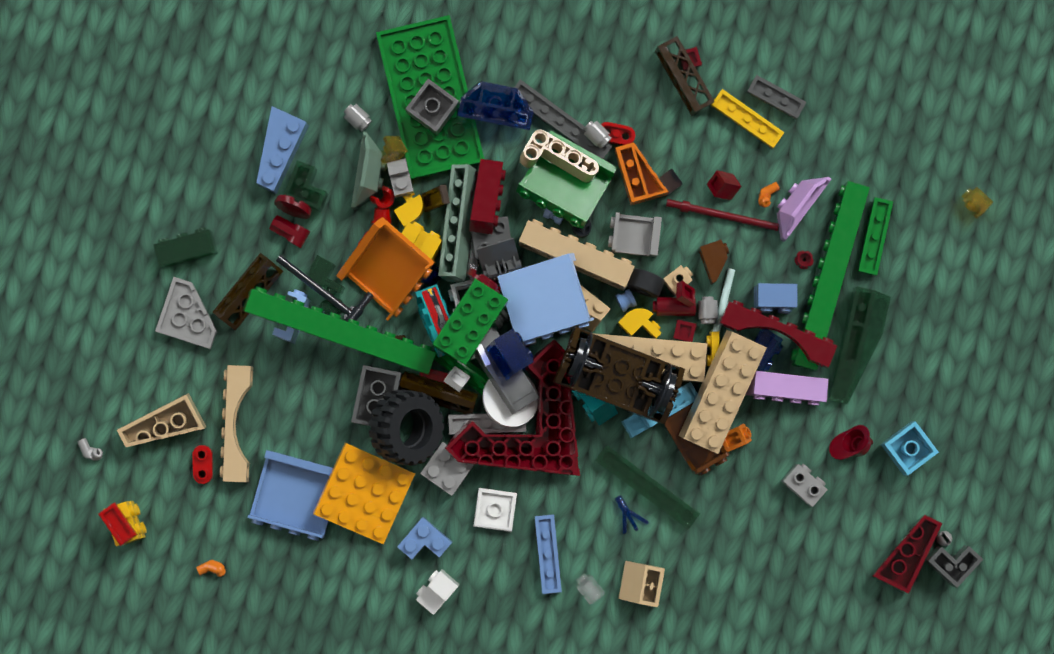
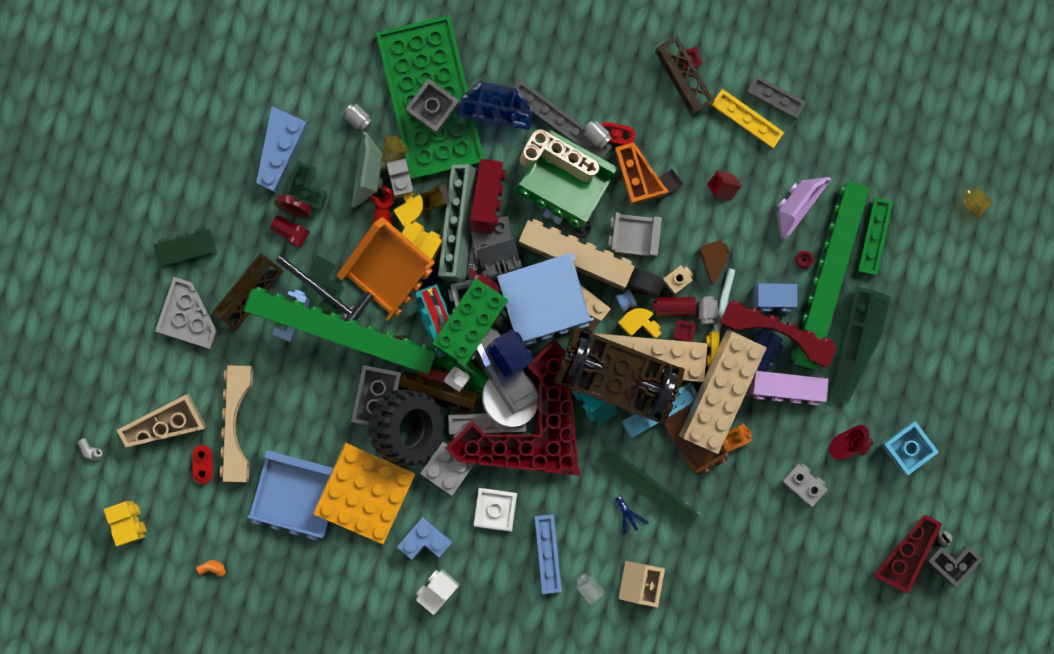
(117, 524): red tile -> none
(685, 206): dark red bar -> none
(685, 293): dark red plate -> none
(765, 194): orange arm -> none

